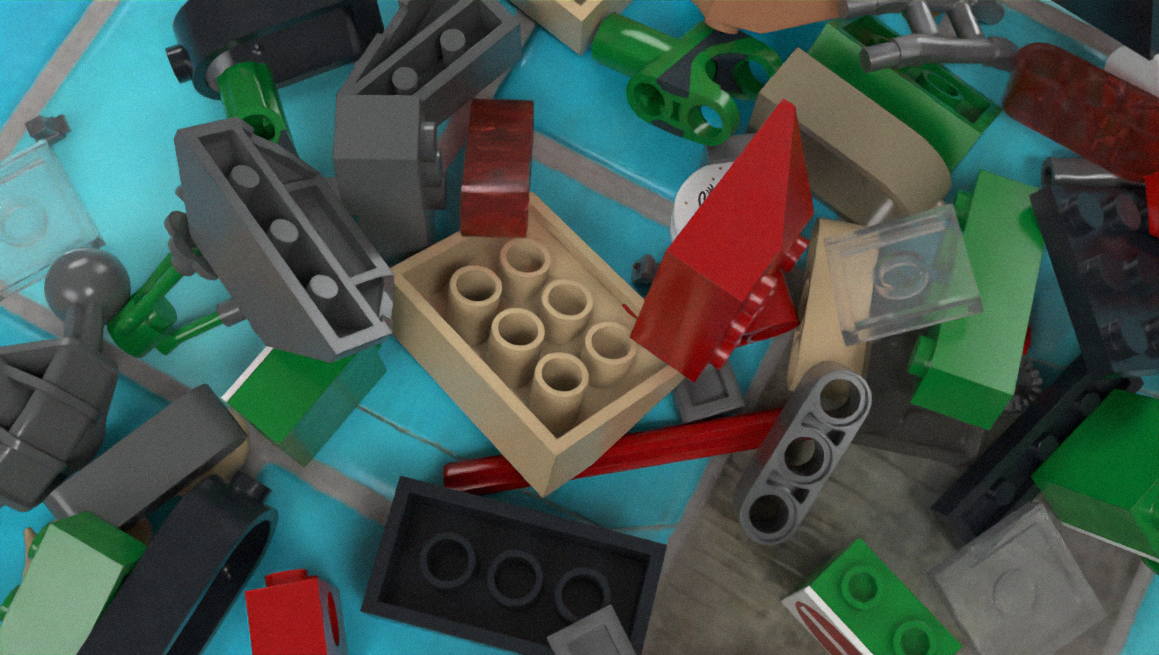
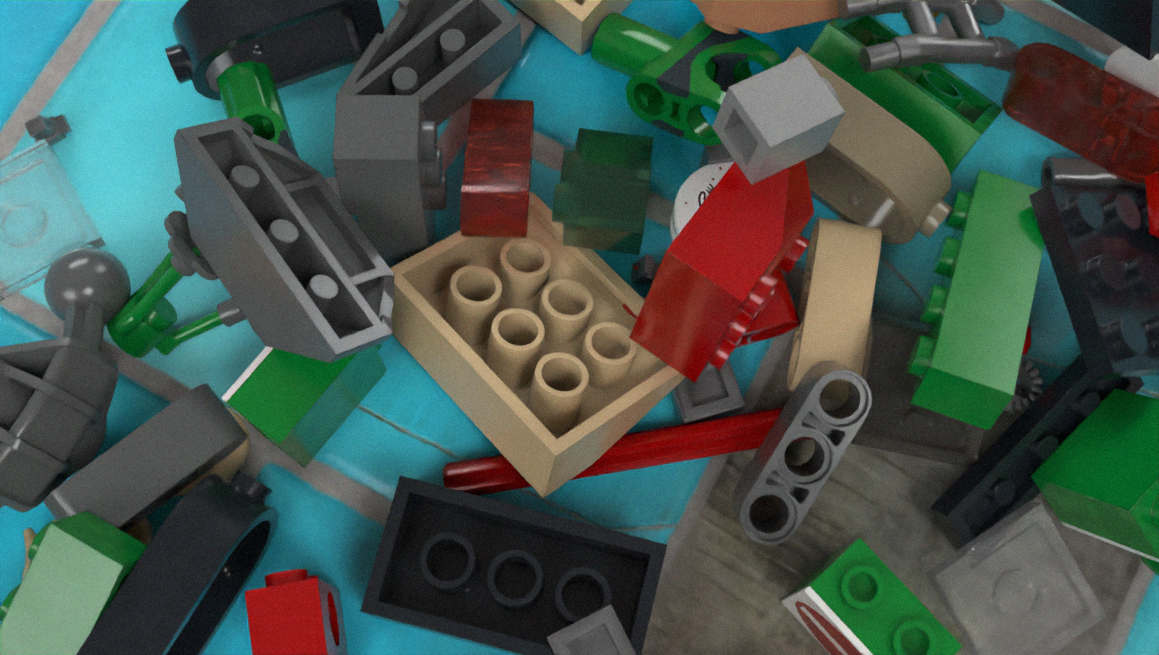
(604, 191): none -> clear green brick
(778, 118): none -> light grey brick
(901, 275): clear tile -> none

